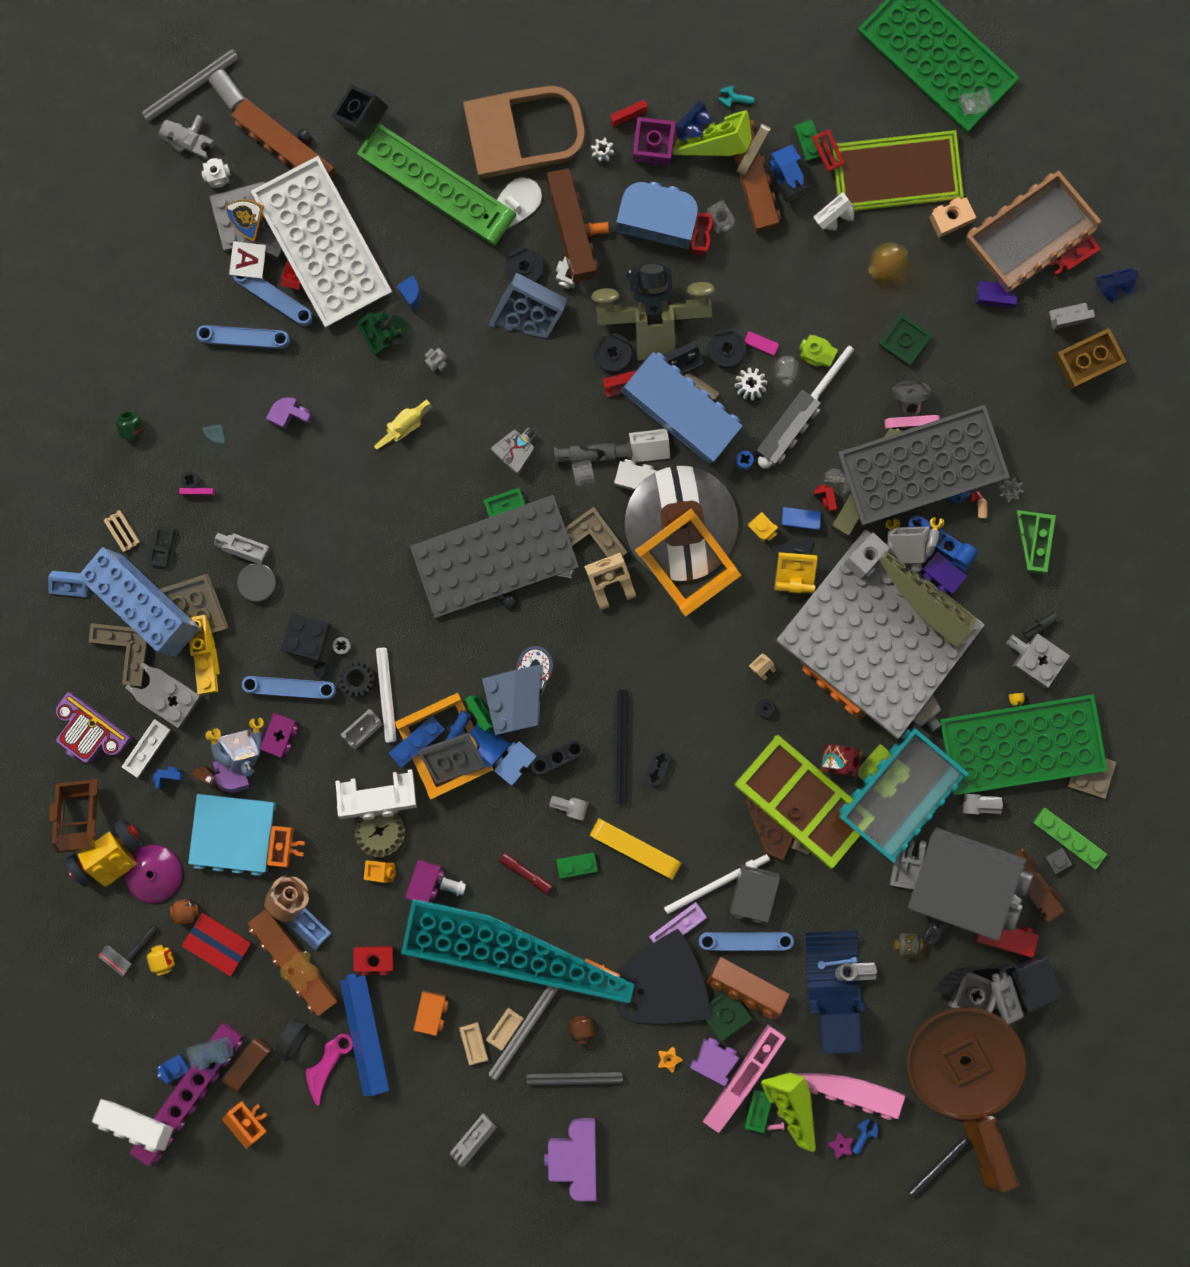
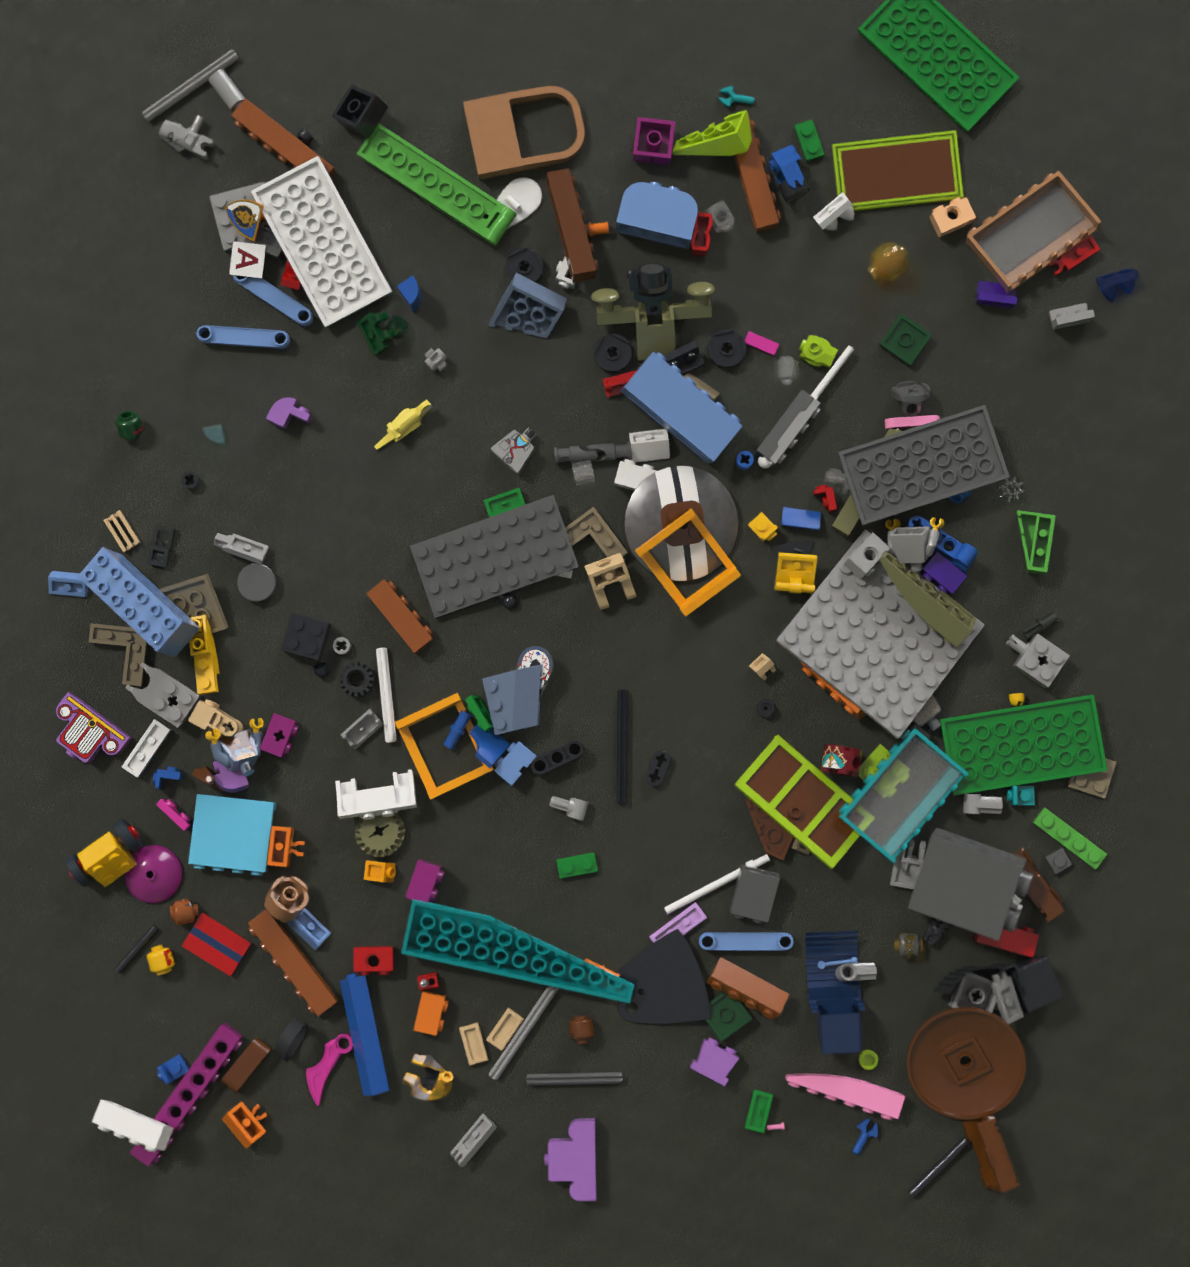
(75, 841): reddish brown piece -> none
(114, 960): sticker -> none
(180, 819): none -> dark pink plate
(197, 491): dark pink piece -> none
(209, 716): none -> tan brick
(210, 1051): clear light blue brick -> none
(218, 178): white brick -> none
(288, 687): medium blue piece -> none
(302, 971): clear yellow plate -> none
(399, 615): none -> dark orange brick
(415, 741): blue plate -> none
(423, 981): none -> red piece
(435, 1085): none -> pearl gold piece
(452, 758): dark grey tile -> none
(453, 886): white pin -> none
(534, 879): dark red piece -> none
(604, 145): white gear -> none
(628, 113): red tile -> none
(635, 849): yellow beam -> none
(669, 1064): light orange plate -> none
(690, 123): clear blue tile -> none
(744, 1078): bright pink slope -> none
(754, 149): dark tan beam -> none
(755, 380): white gear -> none
(794, 1105): lime wedge -> none
(834, 165): red tile -> none
(836, 1145): magenta plate -> none
(868, 1059): none -> lime tile
(976, 102): clear bracket -> none
(981, 502): arm -> none
(1021, 795): none -> teal bracket
(1089, 359): pearl gold brick -> none

